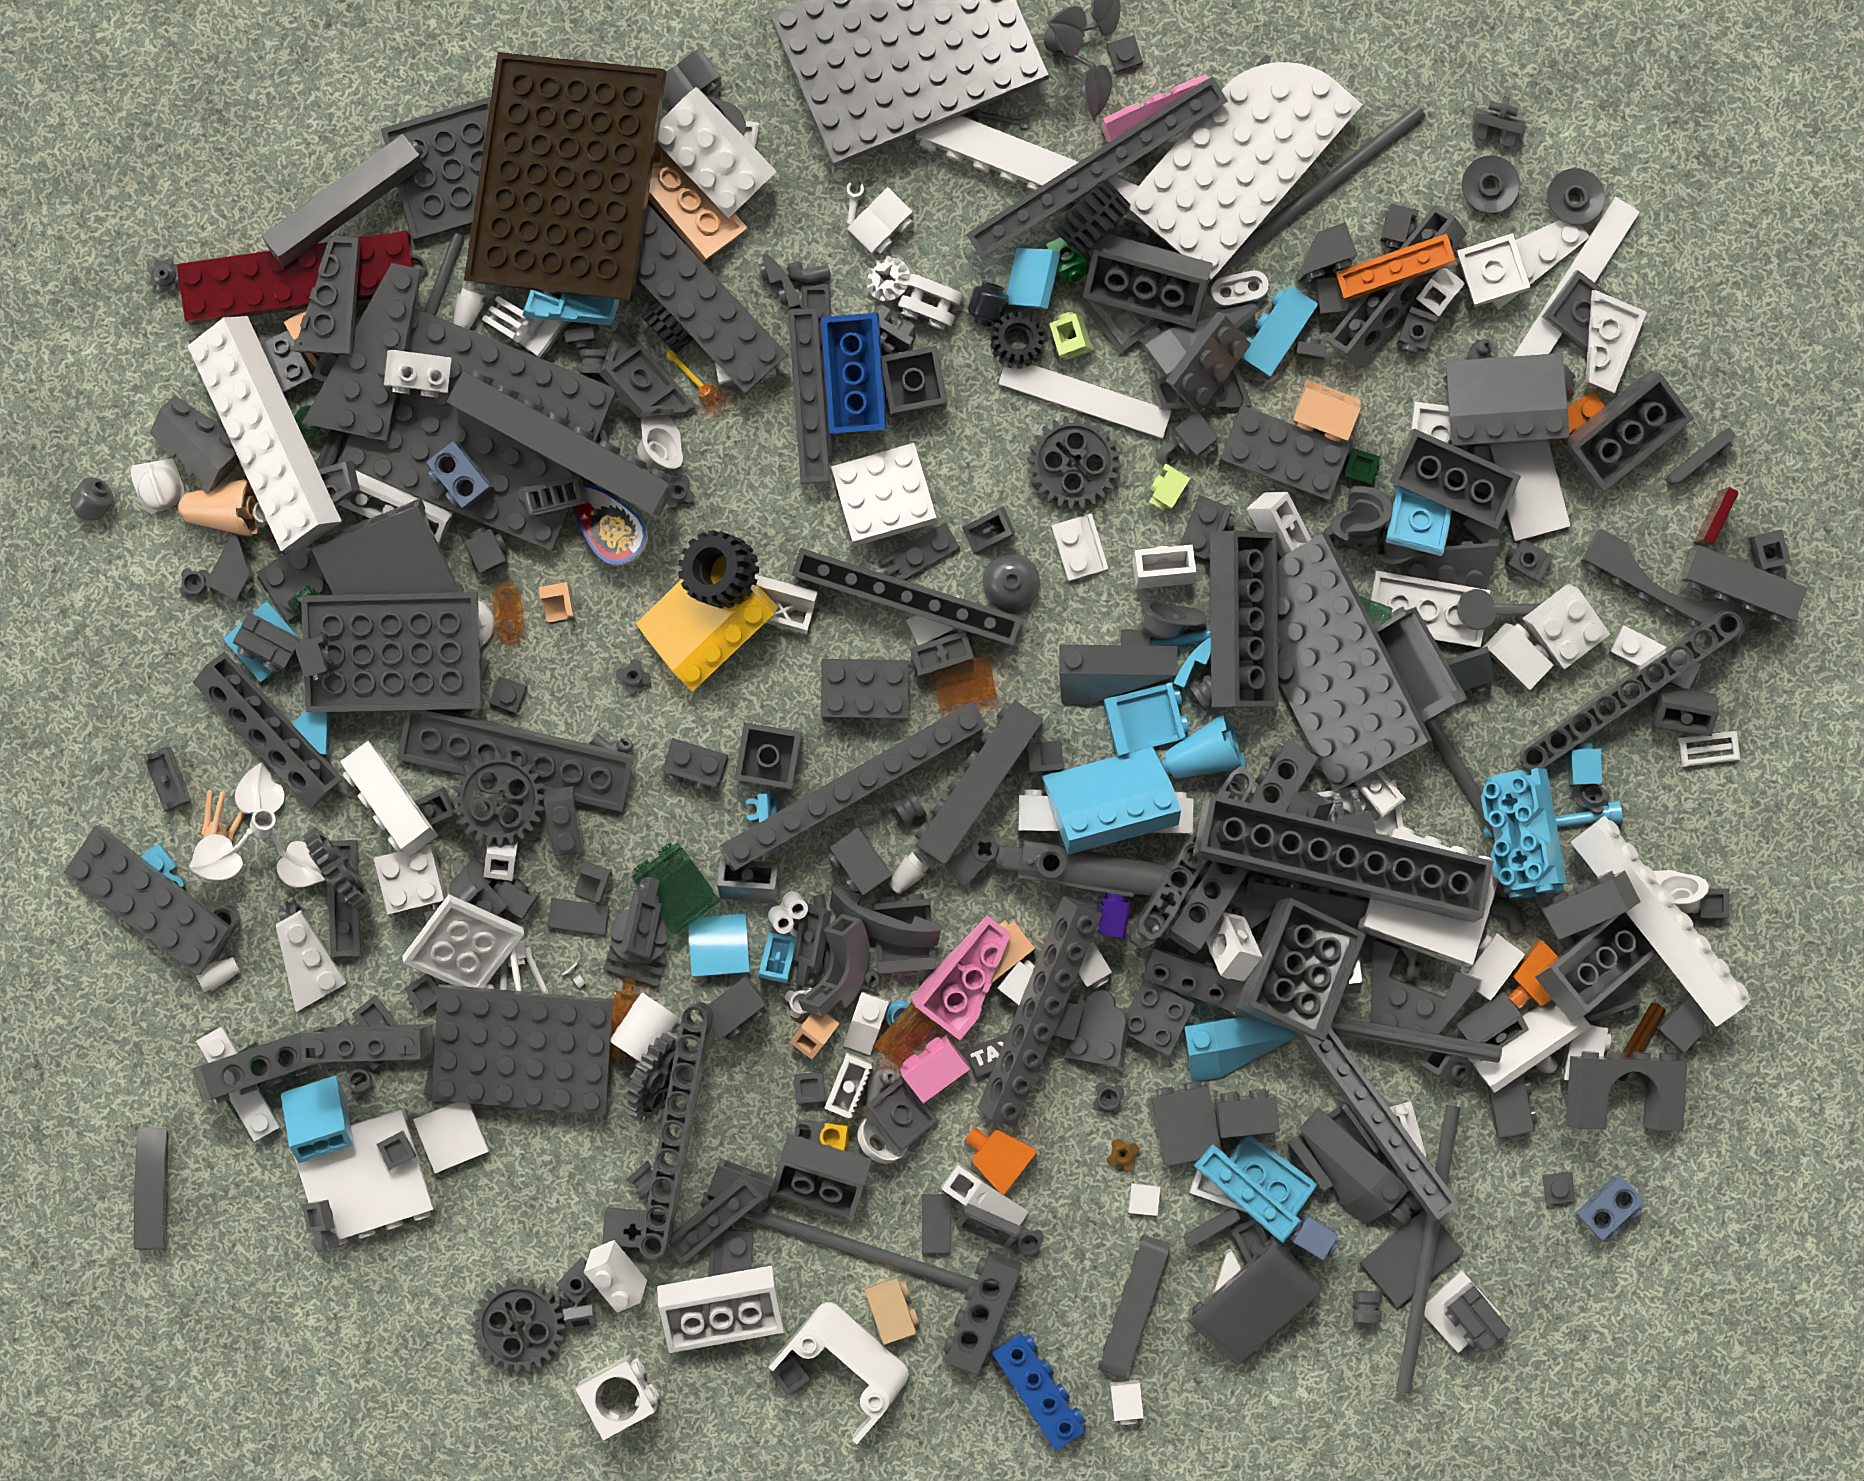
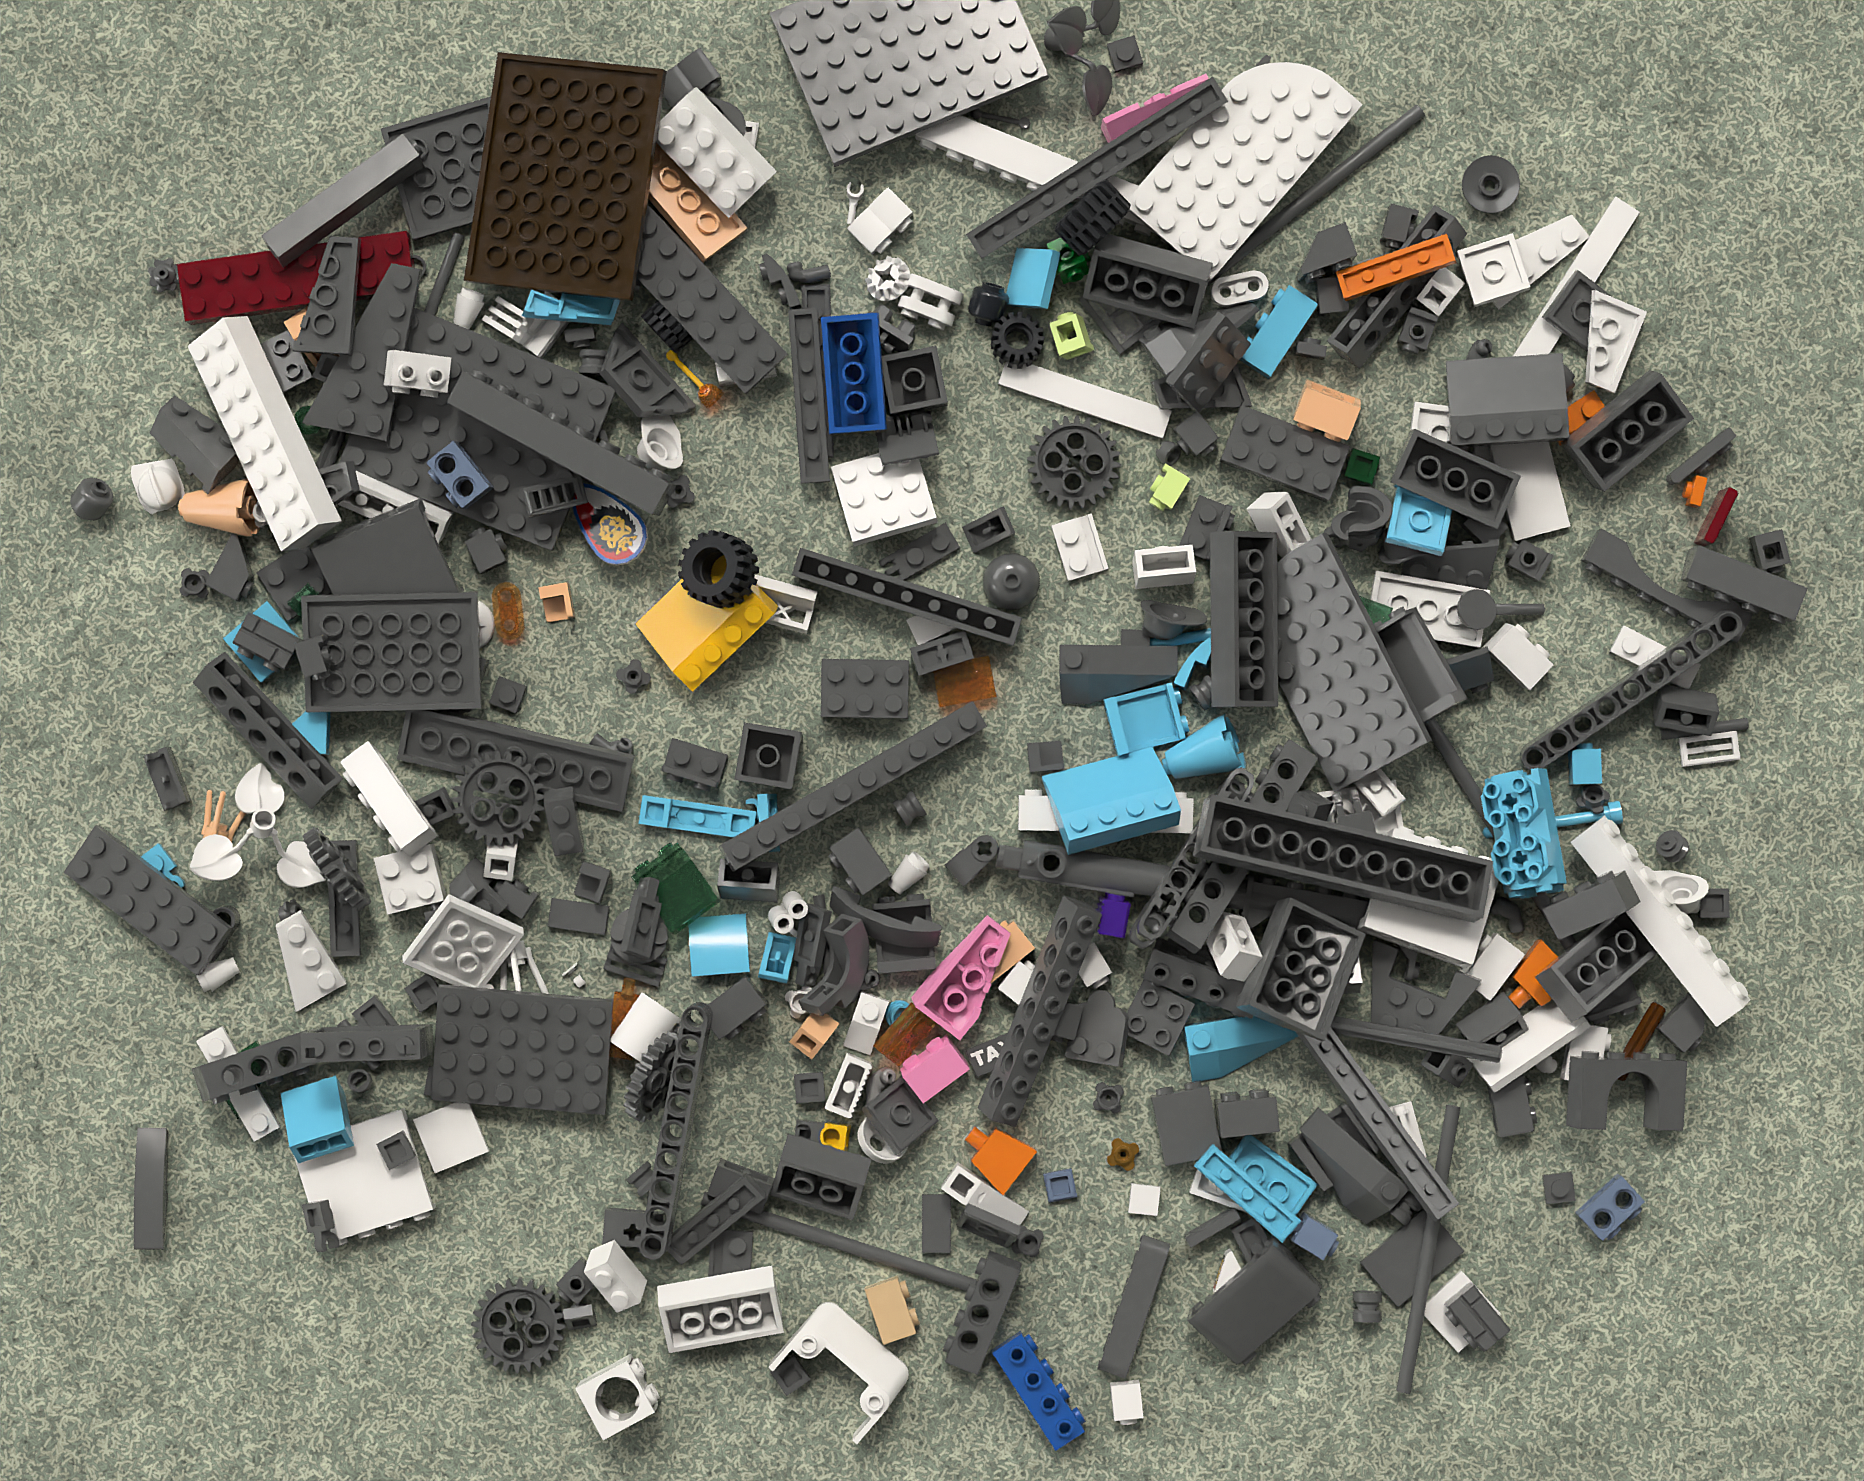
(695, 816): none -> medium azure slope
(908, 439): none -> dark grey hinge
(979, 782): dark grey brick -> none
(1060, 1185): none -> sand blue tile
(1511, 127): dark grey hips -> none
(1566, 626): white brick -> none
(1585, 187): dark grey dish -> none
(1672, 846): none -> dark grey wheel
(1694, 491): none -> orange plate
(1720, 726): none -> dark grey bar

